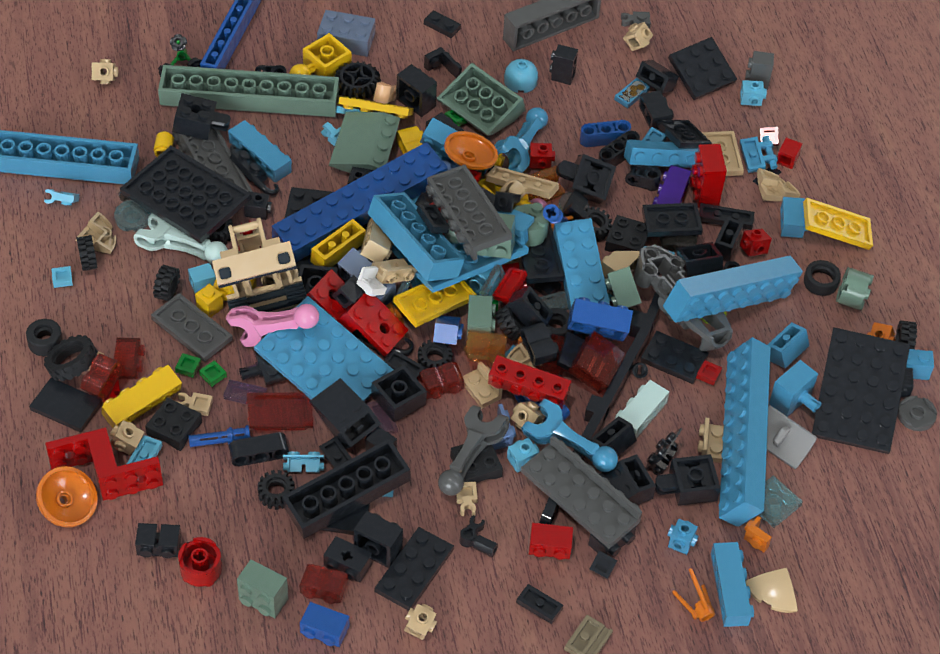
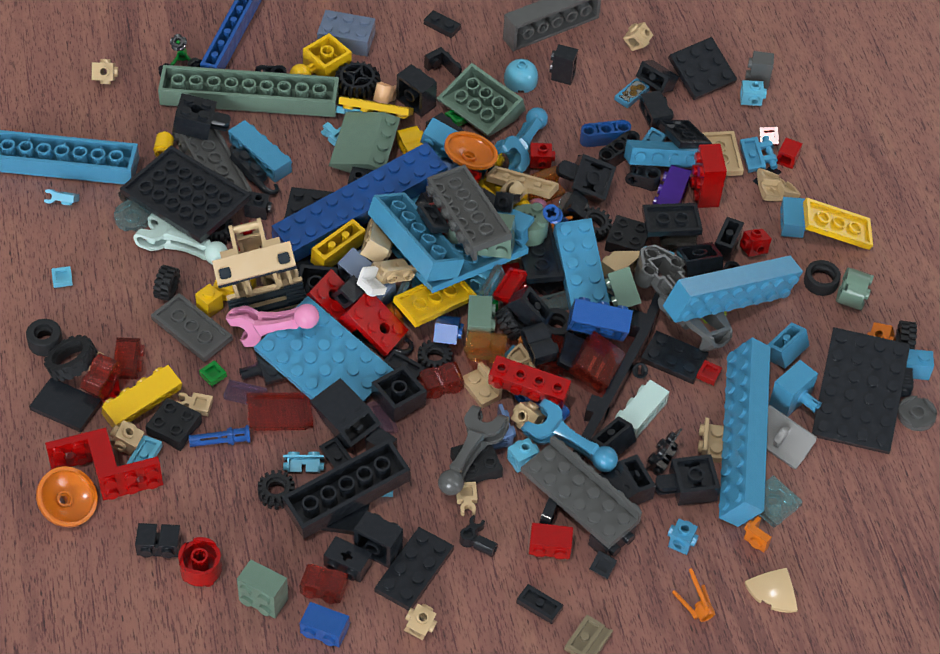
(87, 253): black tyre -> none
(101, 233): tan brick -> none
(188, 365): green plate -> none
(201, 276): medium azure brick -> none
(258, 449): black beam -> none
(636, 17): dark grey plate -> none
(717, 215): black plate -> none
(731, 584): dark azure brick -> none

